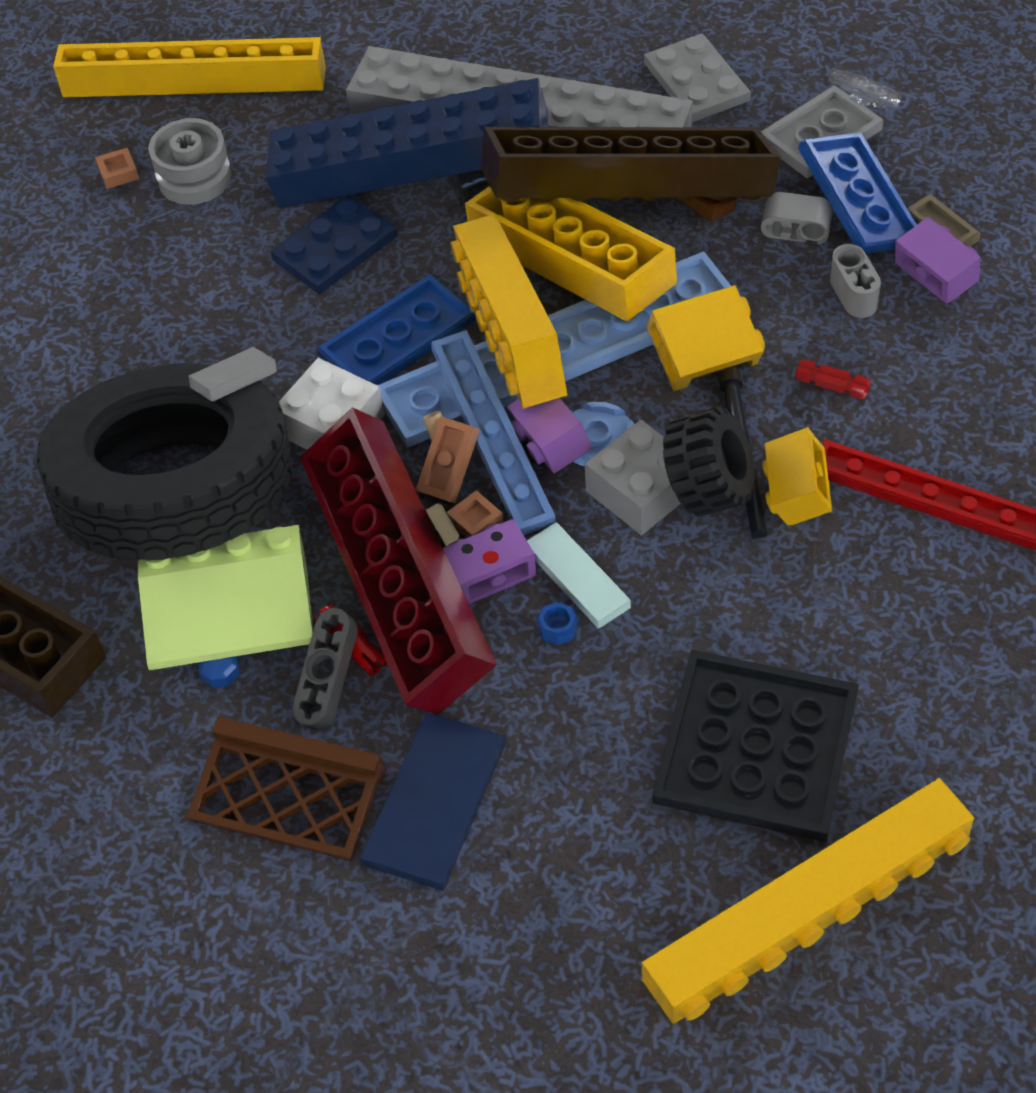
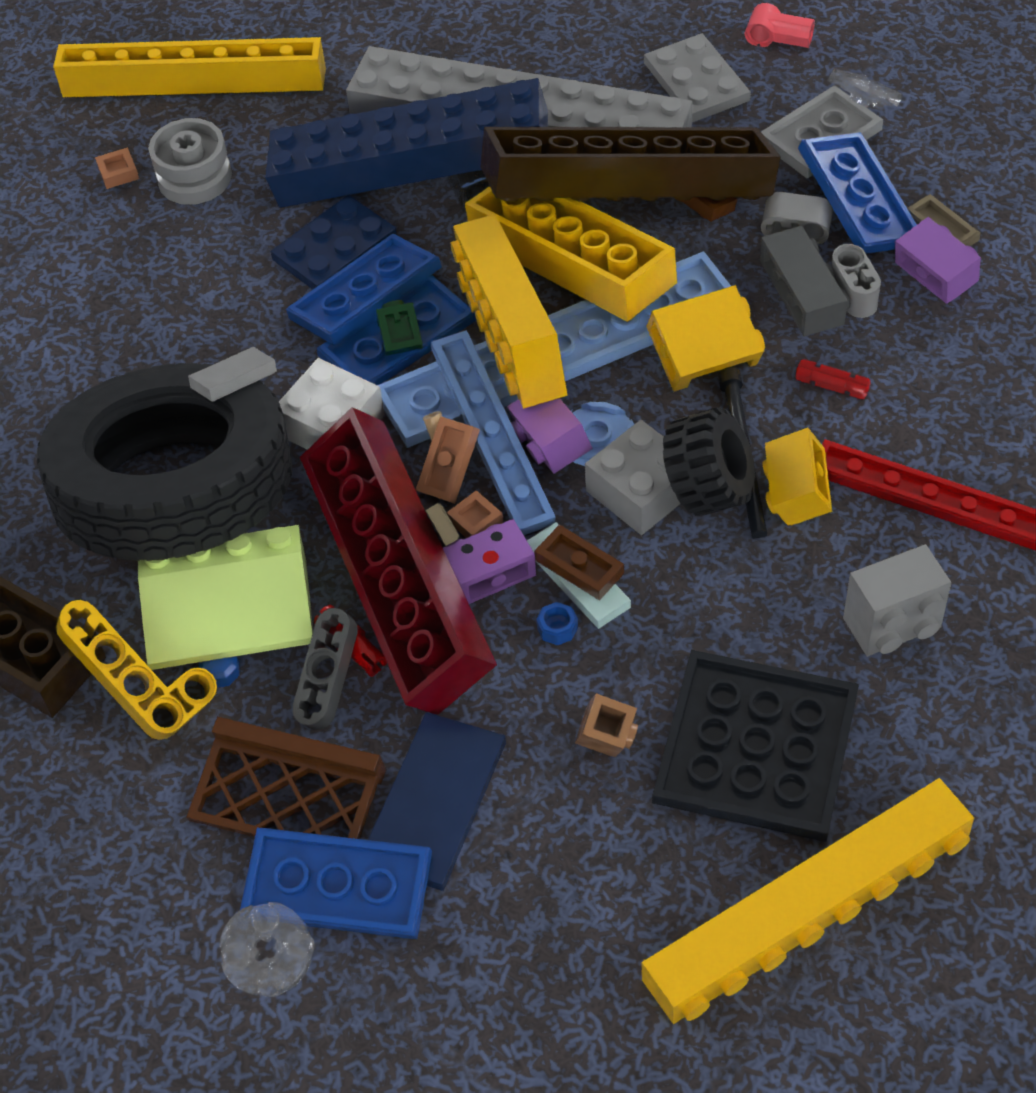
(131, 665): none -> yellow beam
(239, 951): none -> clear plate
(340, 881): none -> blue tile
(362, 287): none -> blue tile
(398, 327): none -> dark green bracket
(579, 562): none -> reddish brown plate
(607, 726): none -> medium nougat brick
(770, 26): none -> coral piece
(804, 280): none -> dark grey brick
(896, 600): none -> light grey brick

